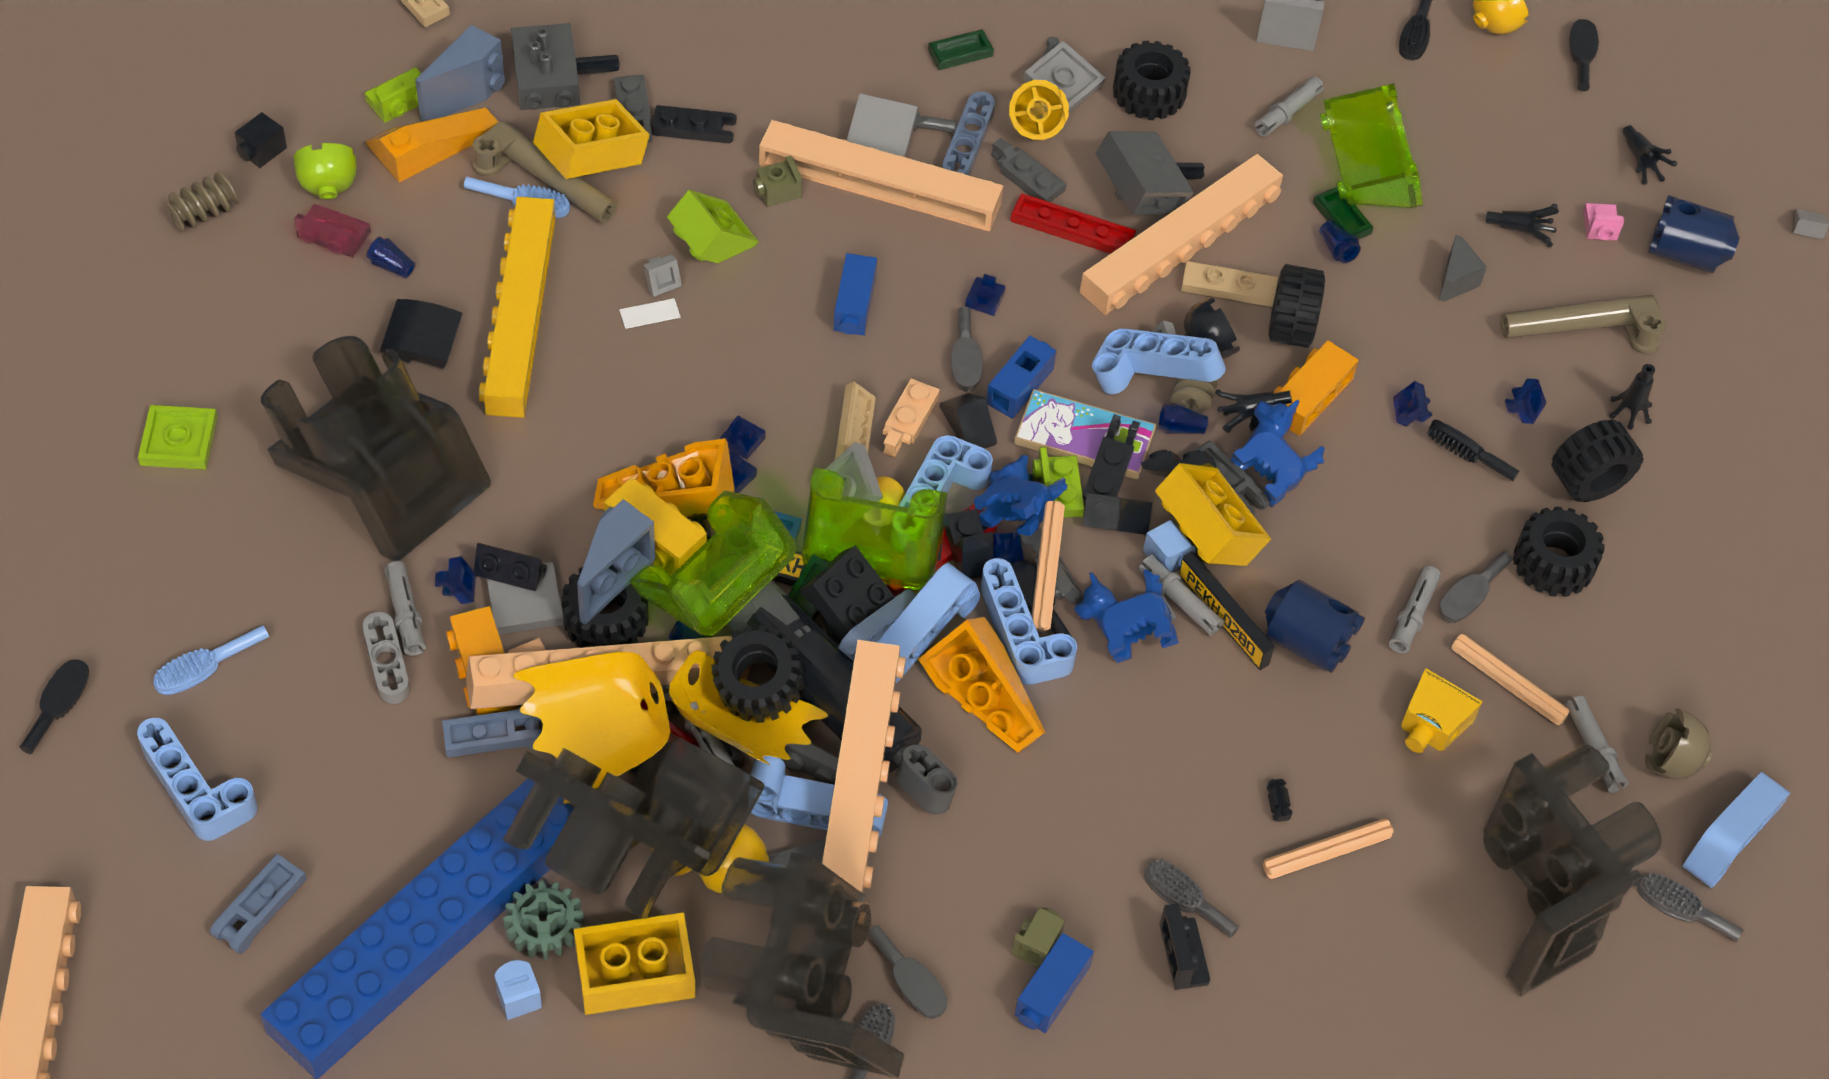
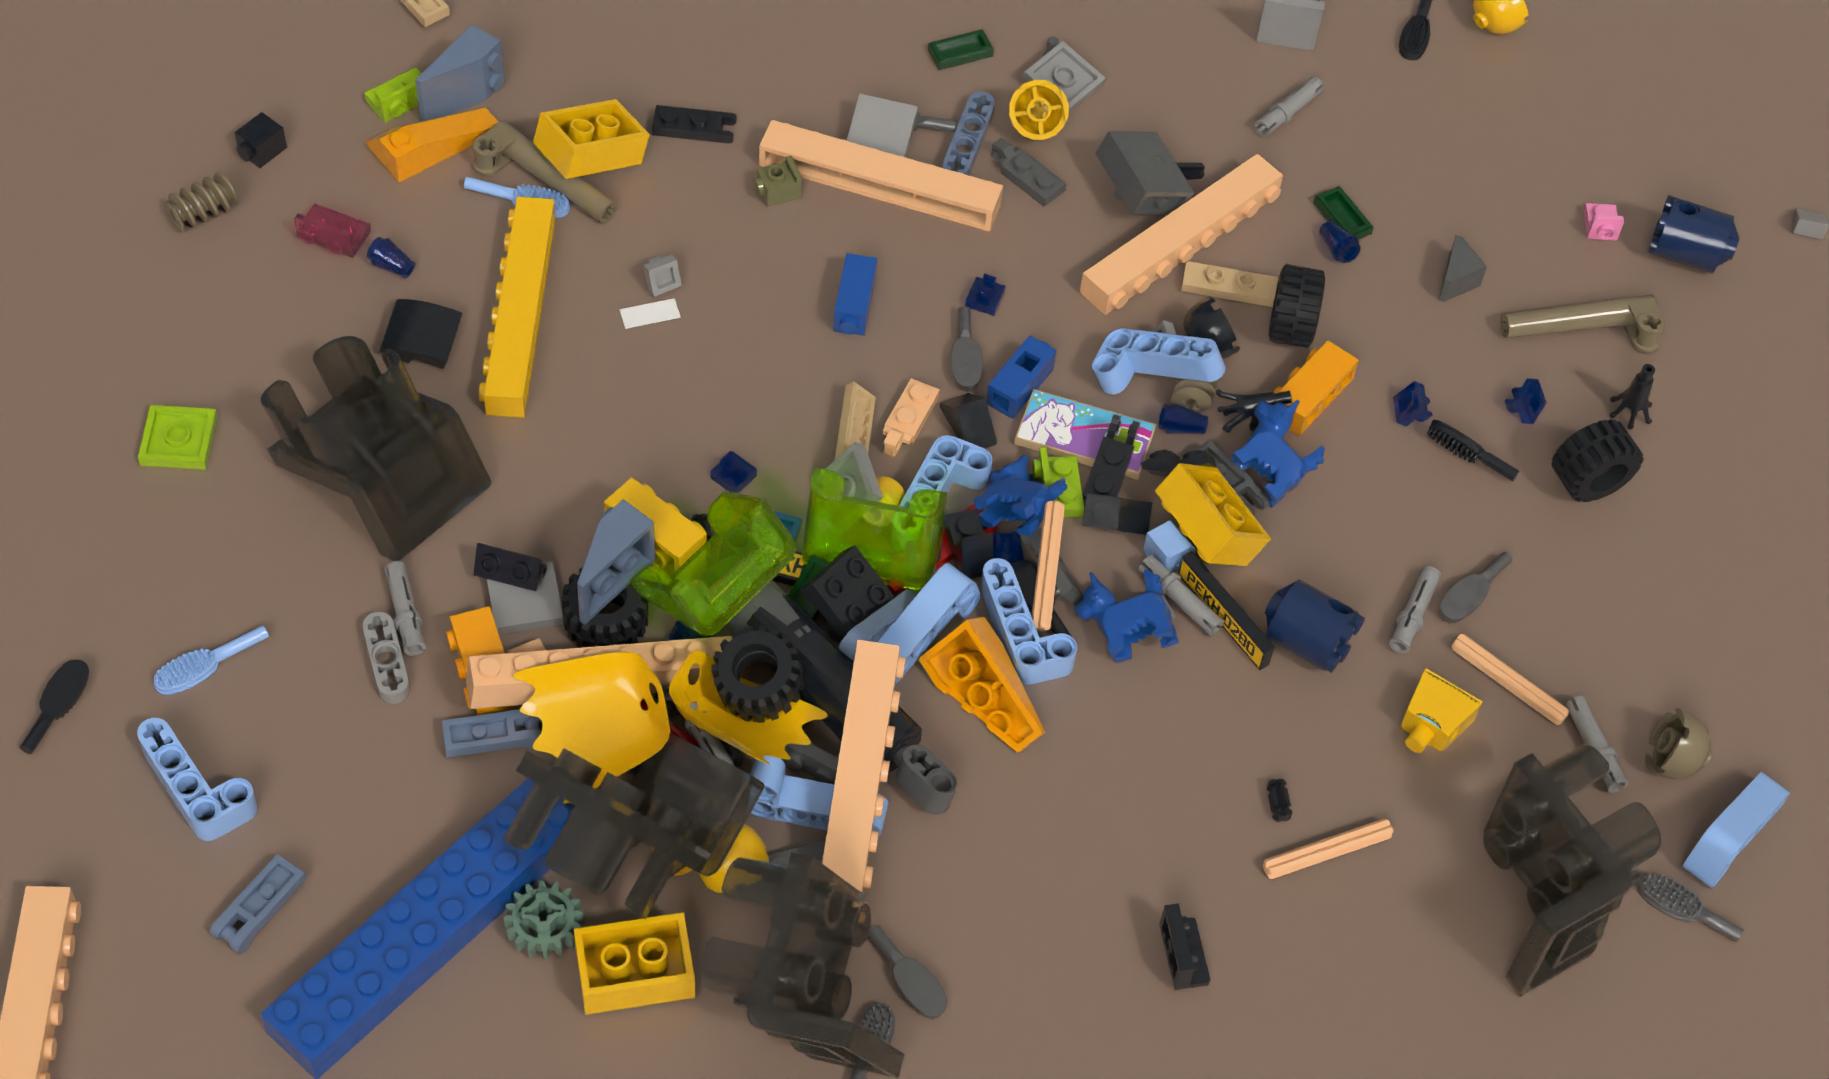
(325, 170): lime cylinder -> none
(457, 580): clear blue tile -> none
(517, 989): light blue piece -> none
(548, 66): dark grey piece -> none
(633, 96): dark grey hinge -> none
(684, 479): light orange wedge -> none
(710, 227): lime slope -> none
(743, 437): clear blue tile -> none
(1038, 936): olive brick -> none
(1053, 983): blue brick -> none
(1070, 224): red tile -> none
(1151, 80): black tyre -> none
(1177, 887): flat silver piece -> none
(1372, 149): clear neon green windscreen -> none
(1526, 221): black piece -> none
(1563, 531): black tyre -> none
(1583, 48): black piece -> none
(1646, 153): black piece -> none

